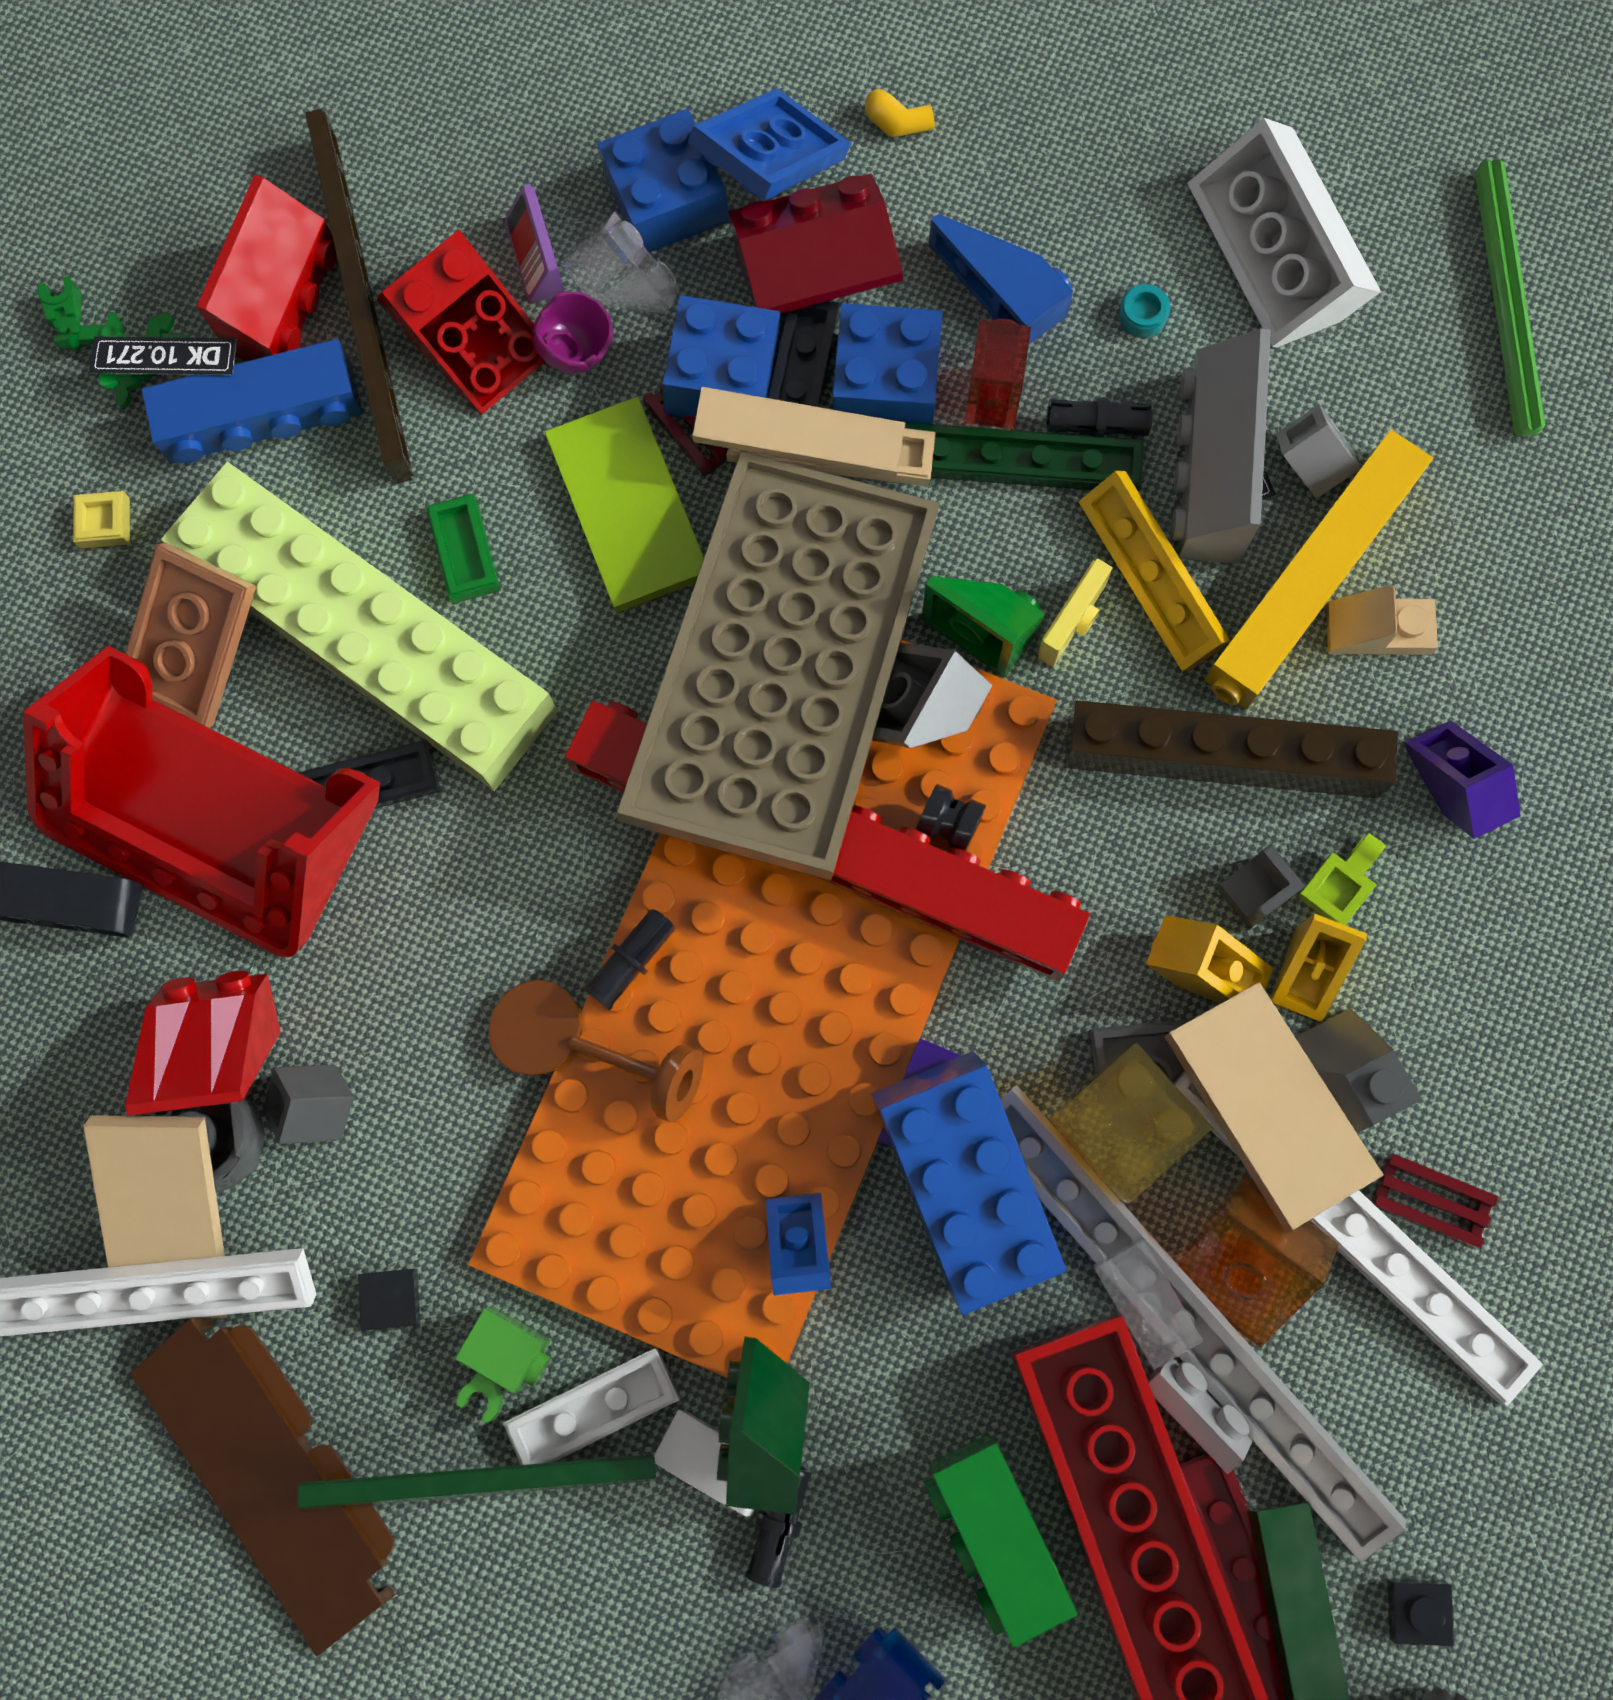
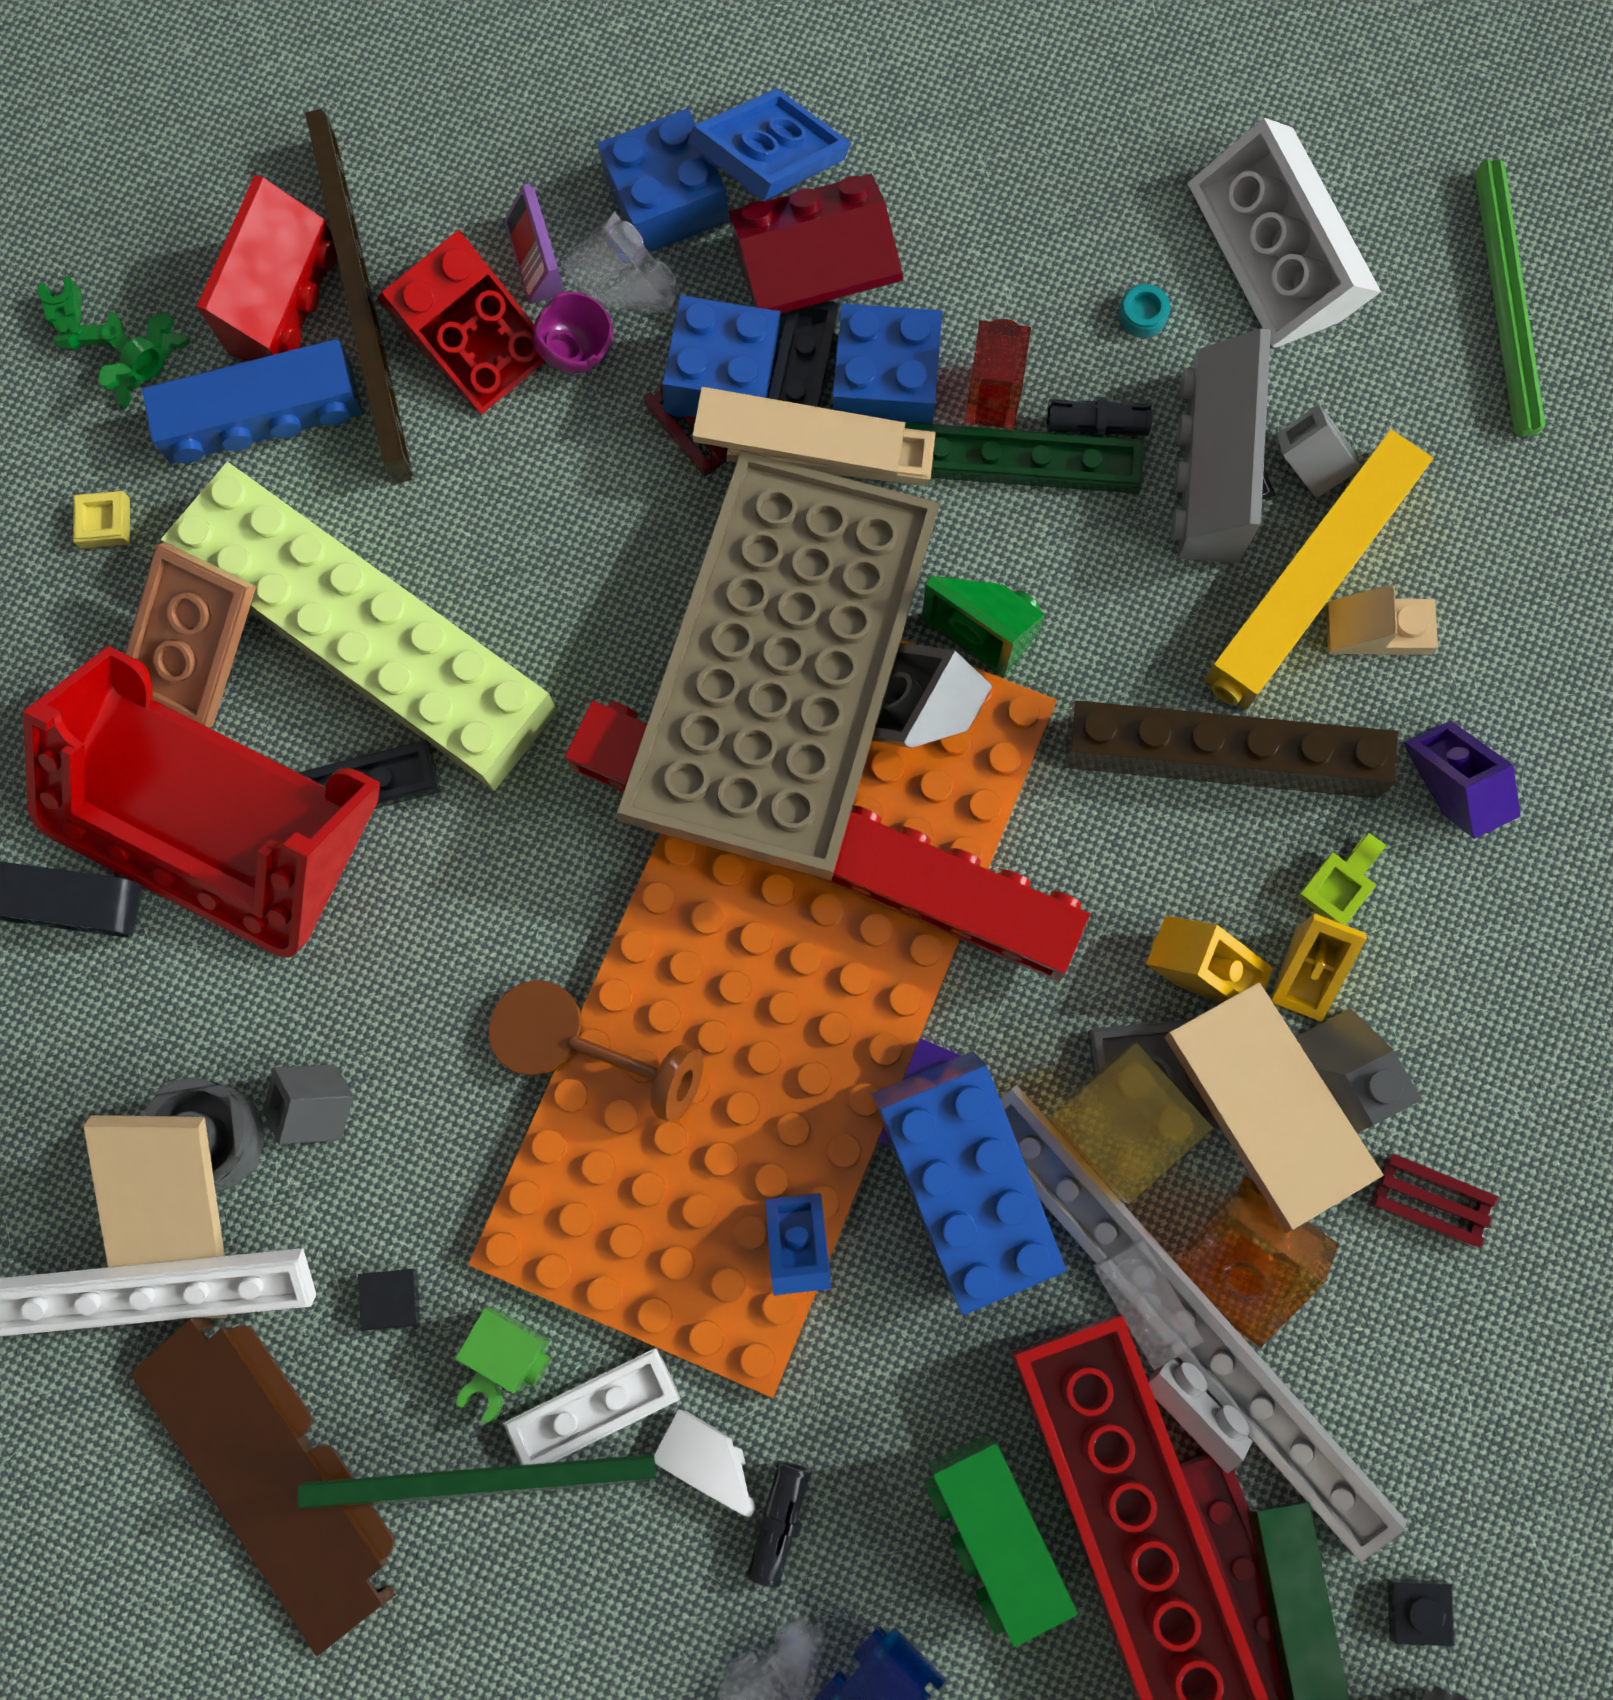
(163, 355): black sticker -> none
(202, 1042): red slope -> none
(463, 548): green tile -> none
(626, 504): lime tile -> none
(630, 958): black axle -> none
(763, 1431): dark green slope -> none
(894, 118): yellow arm -> none
(950, 818): black wheel -> none
(1002, 275): blue slope -> none
(1076, 614): light yellow plate -> none
(1154, 571): yellow plate -> none
(1260, 886): dark grey panel -> none
(1416, 1286): white tile -> none

